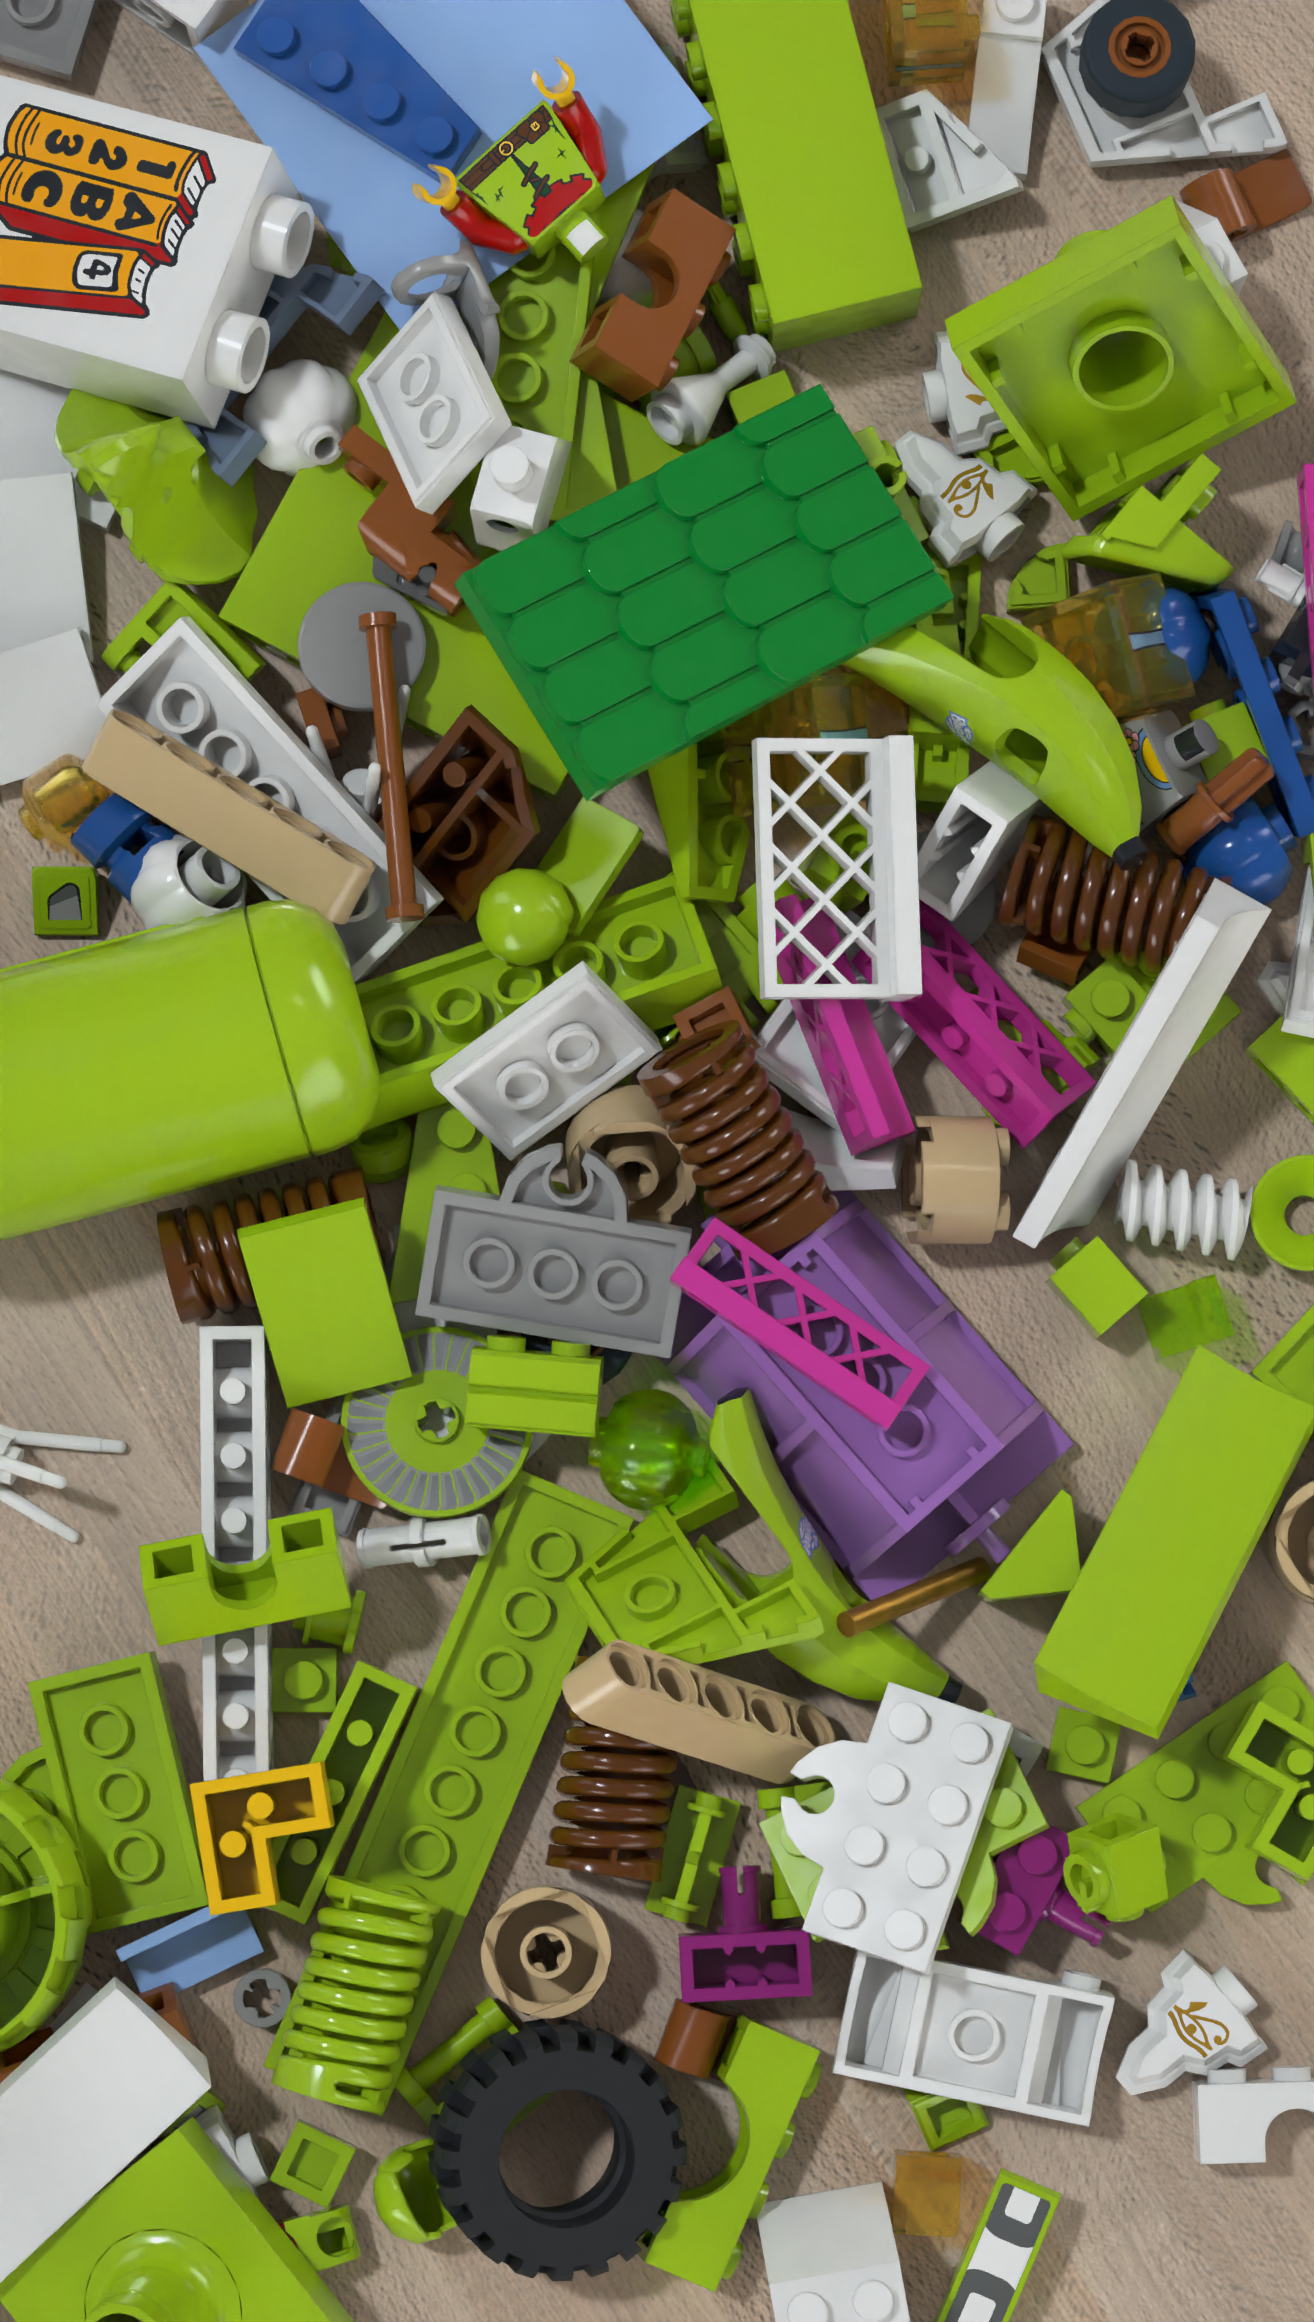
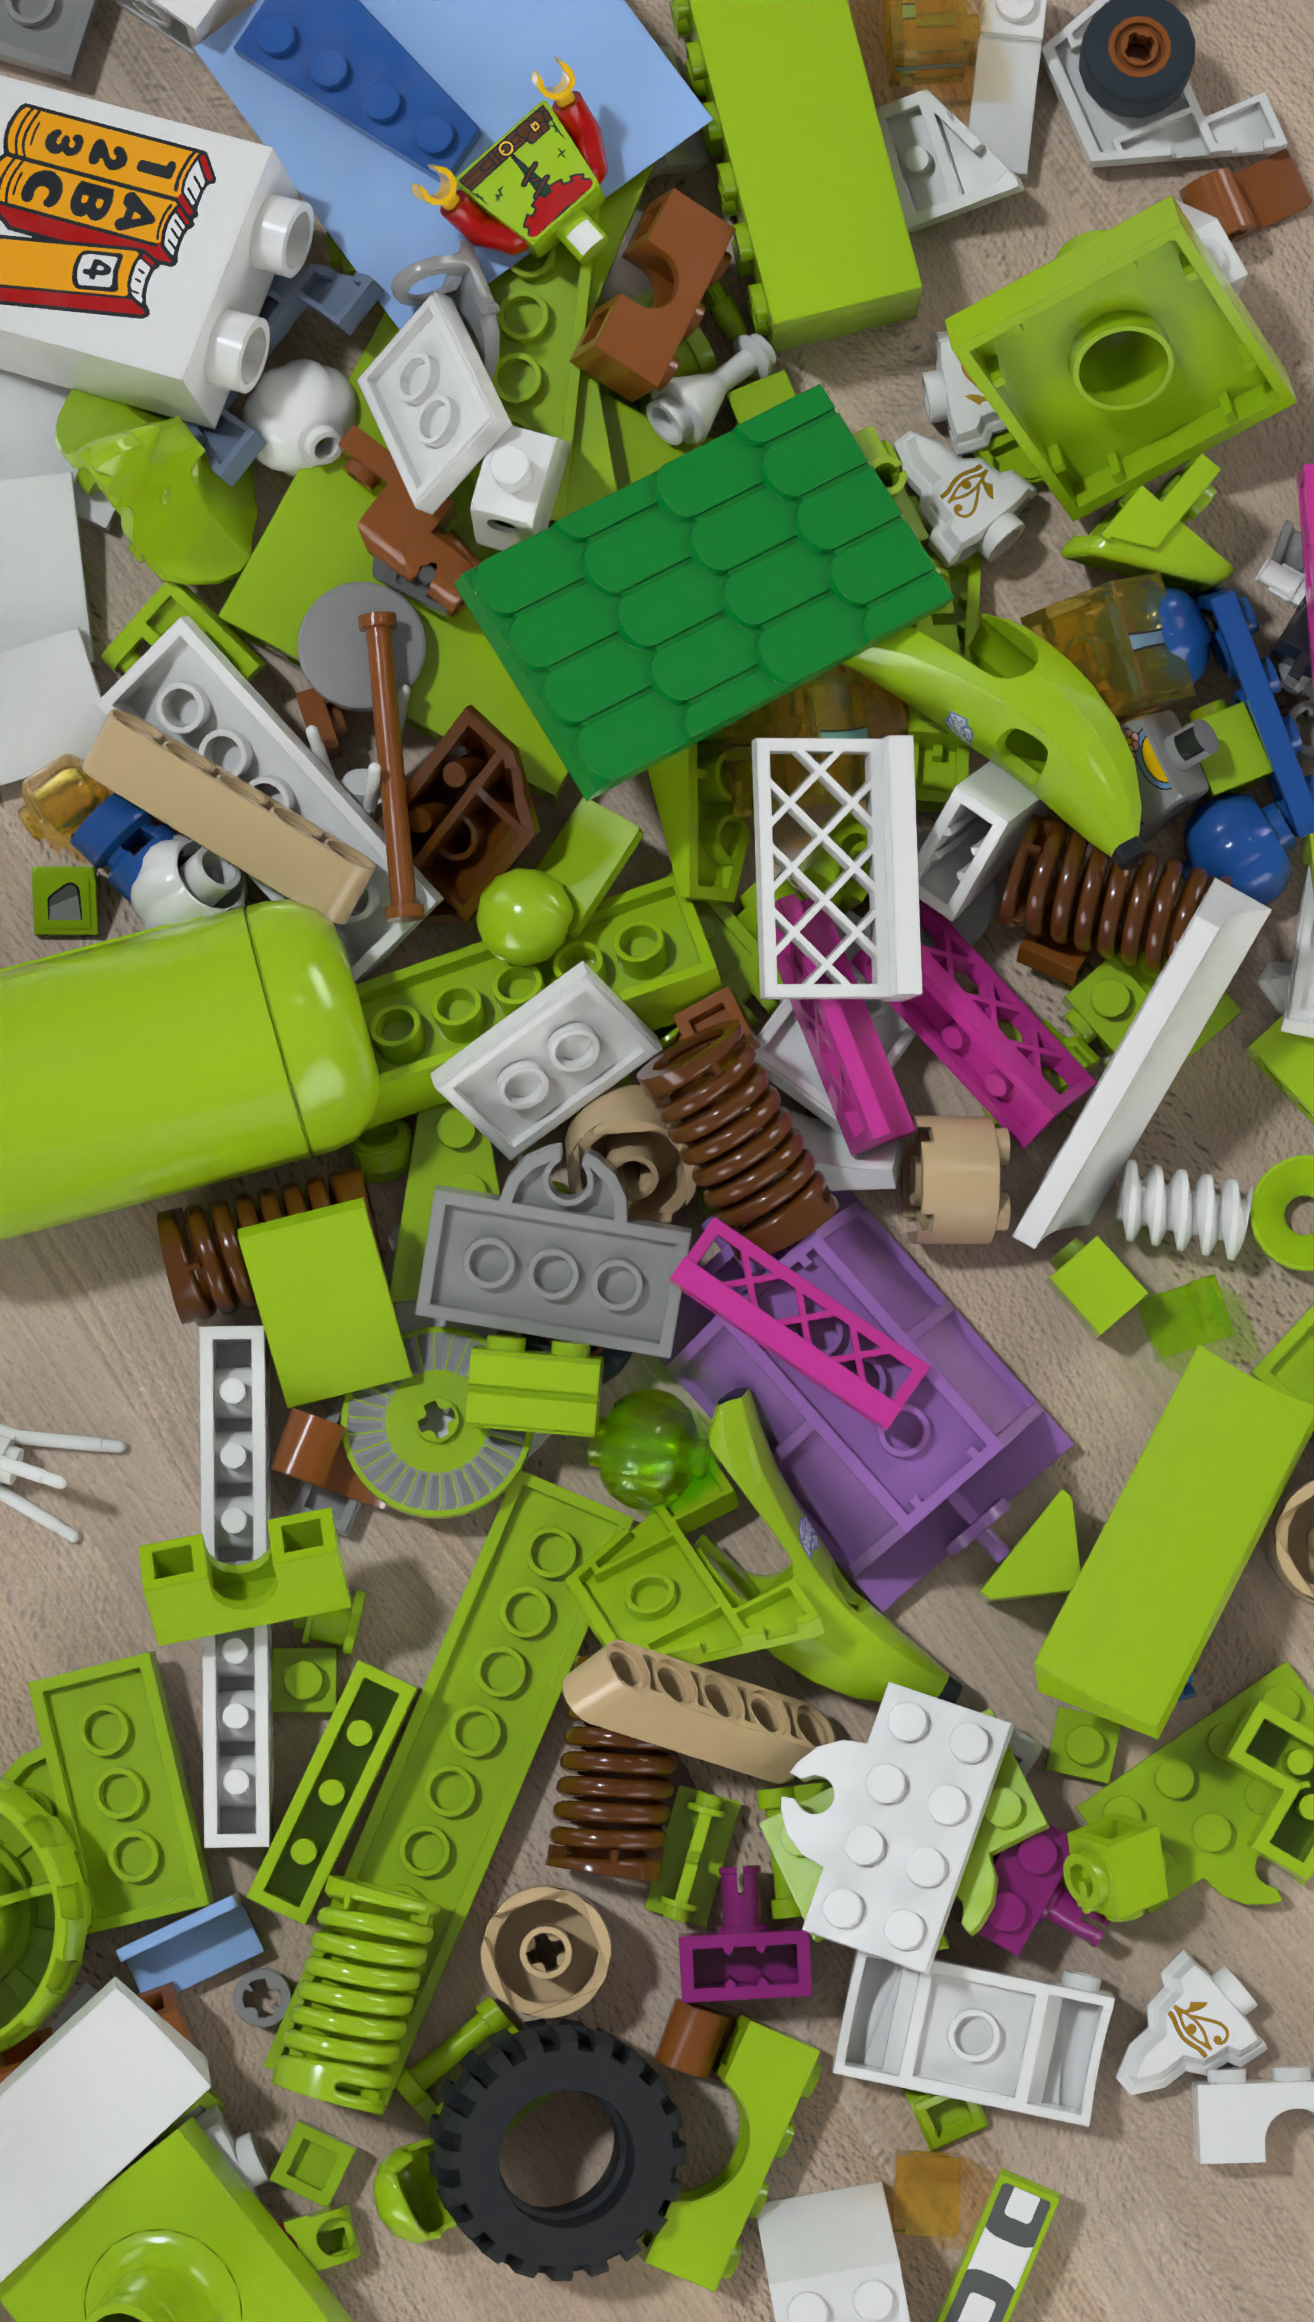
(236, 1828): yellow brick -> none
(423, 1541): white pin -> none
(913, 1597): pearl gold bar -> none
(1039, 582): lime tile -> none
(1215, 800): dark orange axle -> none

